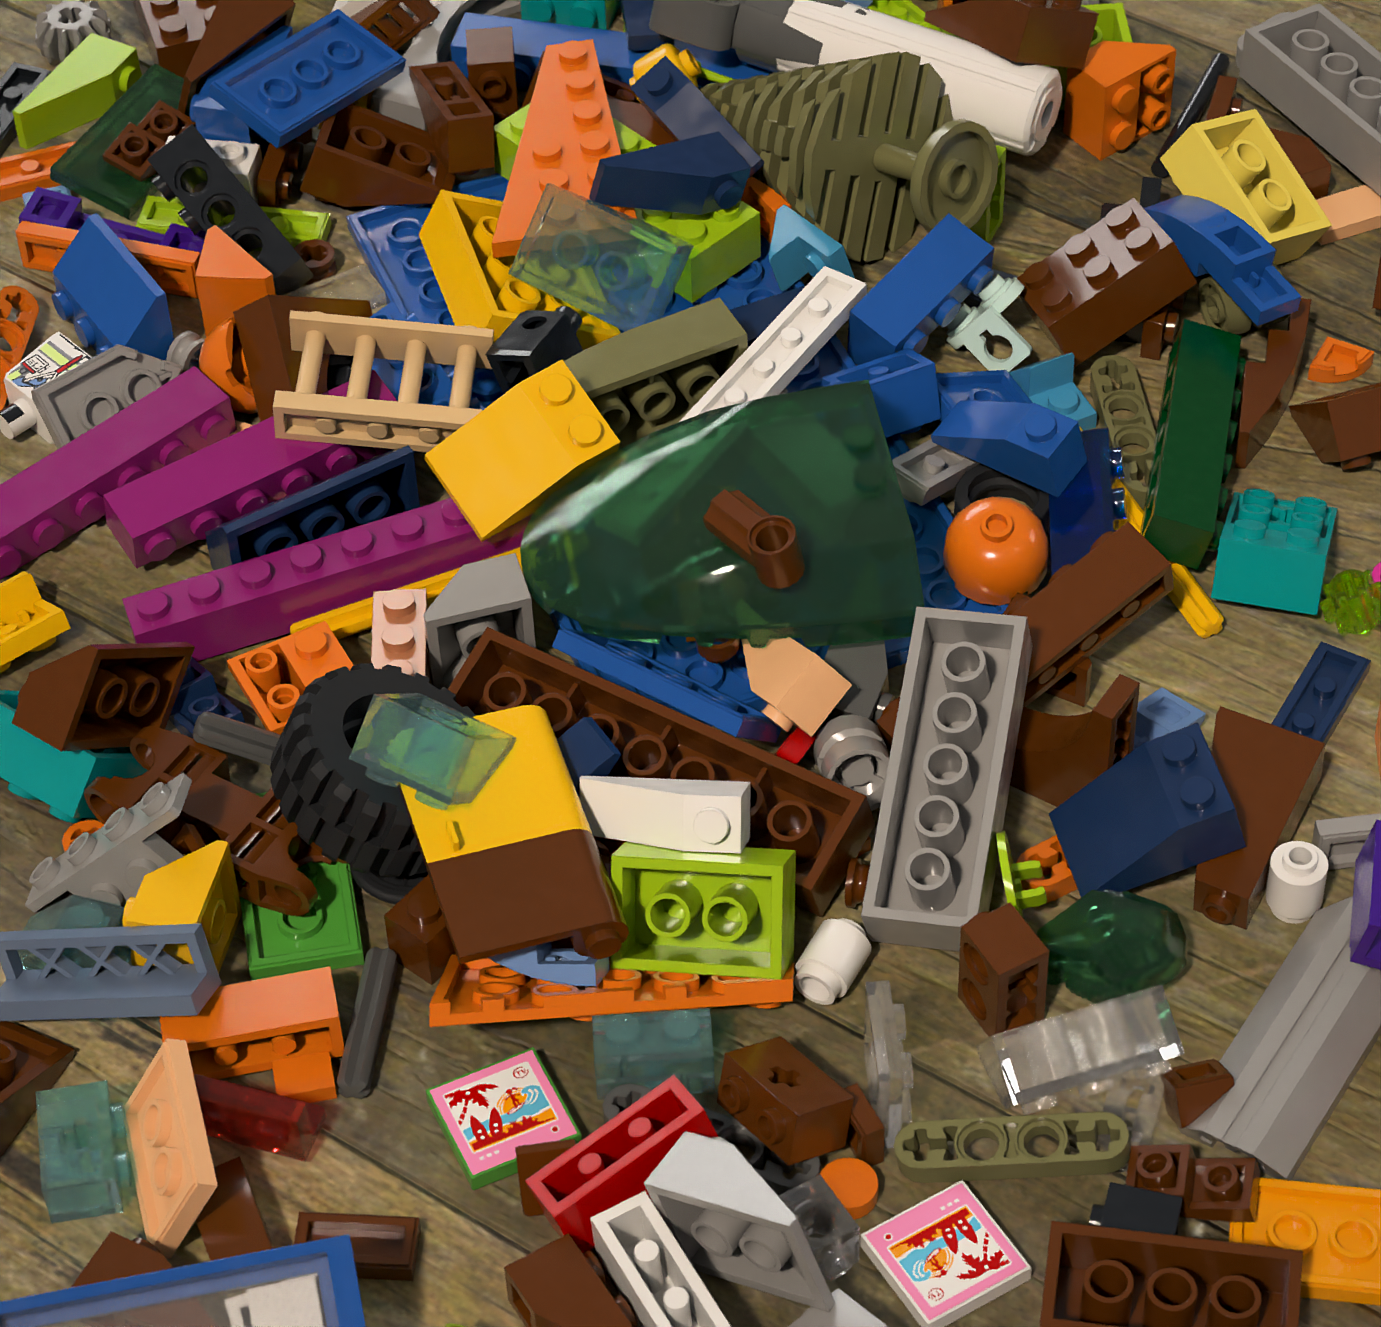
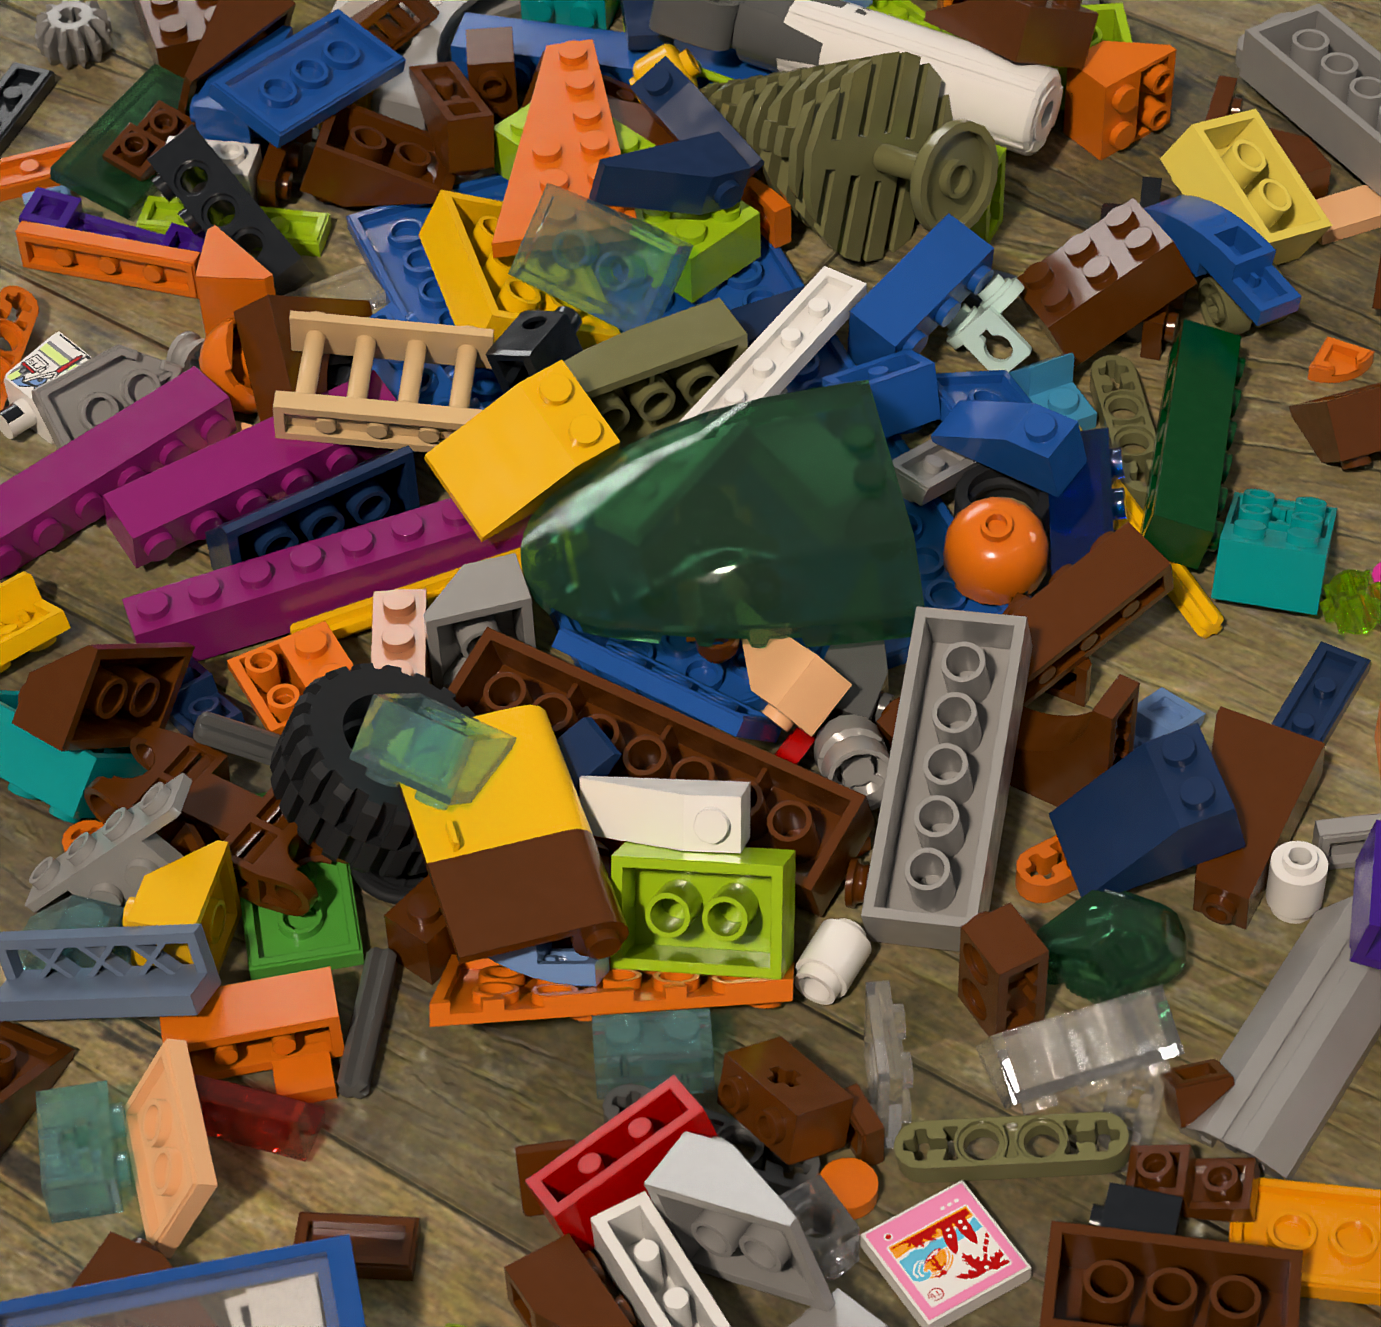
(77, 90): lime slope -> none
(110, 294): blue slope -> none
(231, 1216): reddish brown slope -> none
(319, 258): reddish brown bush -> none
(499, 1110): tile -> none
(758, 537): reddish brown piece -> none
(802, 248): dark azure slope -> none
(1014, 873): lime piece -> none
(1193, 108): black bar -> none
(1270, 385): reddish brown slope -> none

